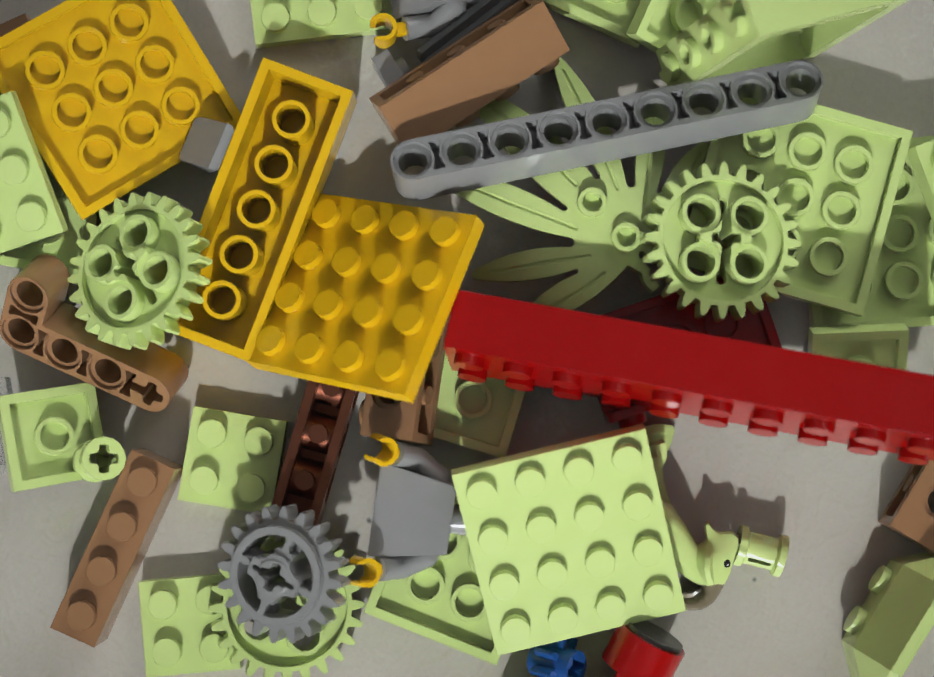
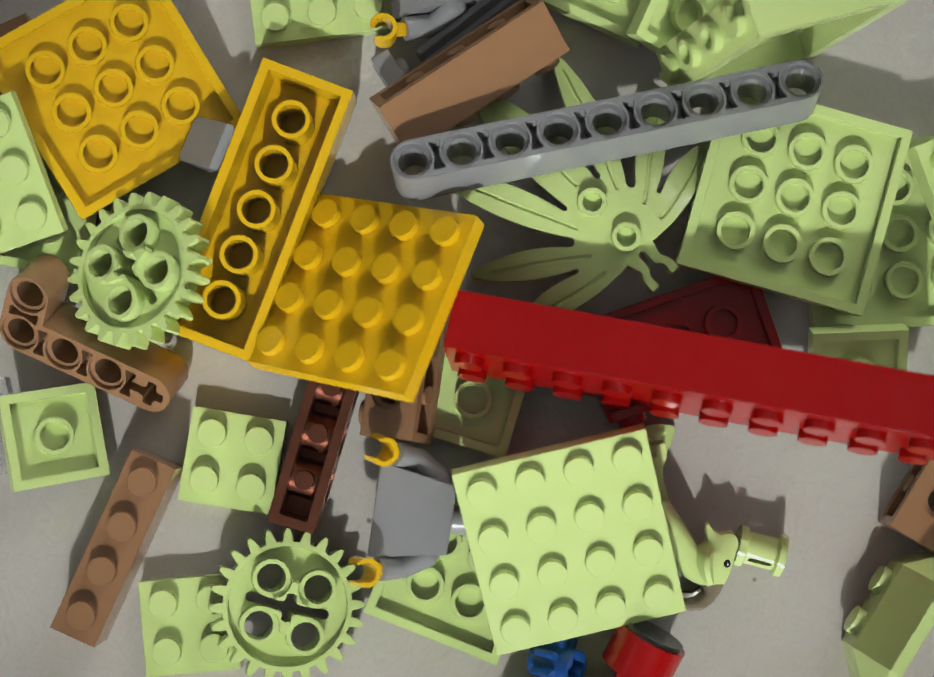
(108, 448): yellowish green bush -> none
(299, 567): light grey gear -> none
(763, 246): yellowish green gear -> none

